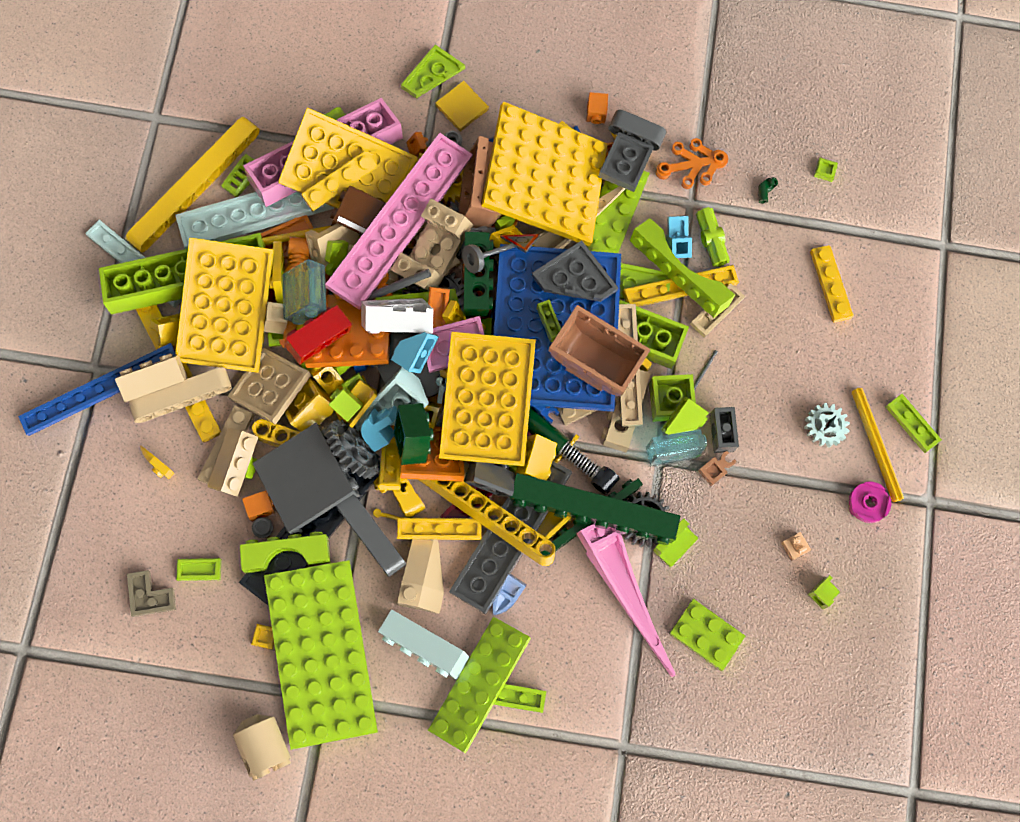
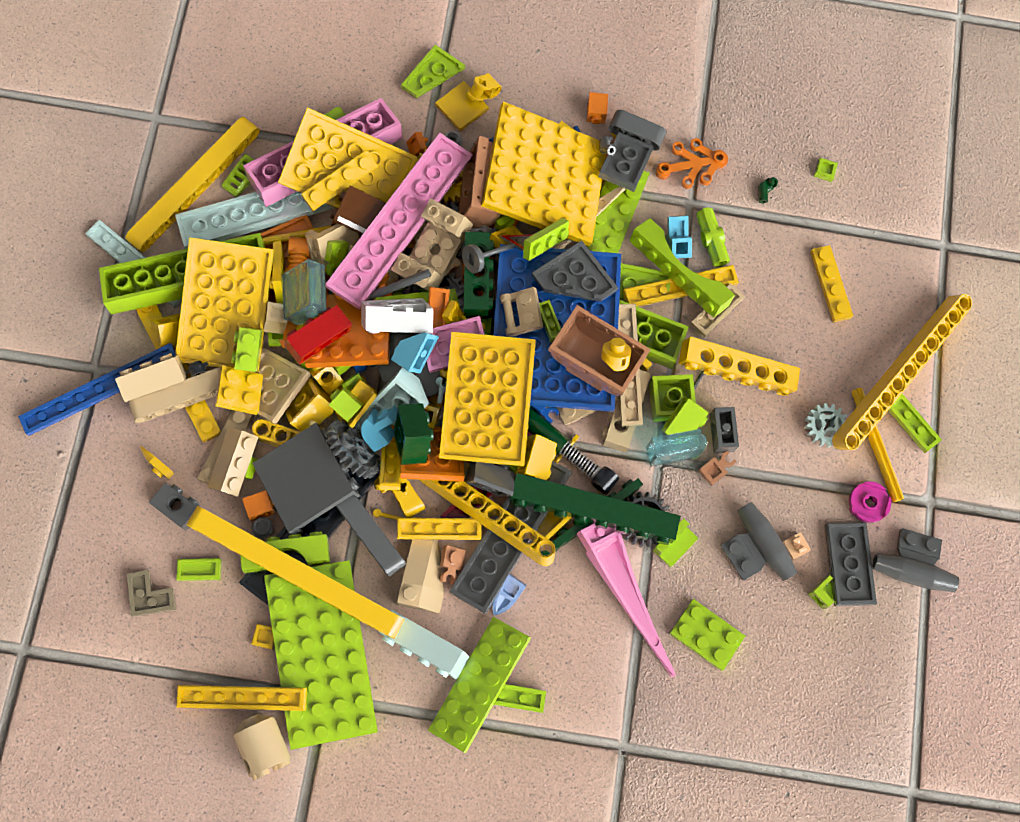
(167, 497): none -> dark grey brick
(197, 368): none -> black plate
(239, 390): none -> yellow plate
(241, 697): none -> yellow tile
(248, 349): none -> lime brick
(295, 572): none -> yellow beam
(452, 561): none -> nougat plate
(484, 88): none -> yellow piece
(528, 311): none -> tan plate
(545, 239): none -> lime plate
(605, 145): none -> dark grey arm
(614, 352): none -> yellow piece
(759, 546): none -> dark grey plate
(786, 374): none -> yellow brick
(850, 564): none -> dark grey tile
(901, 372): none -> yellow beam
(916, 563): none -> dark grey plate

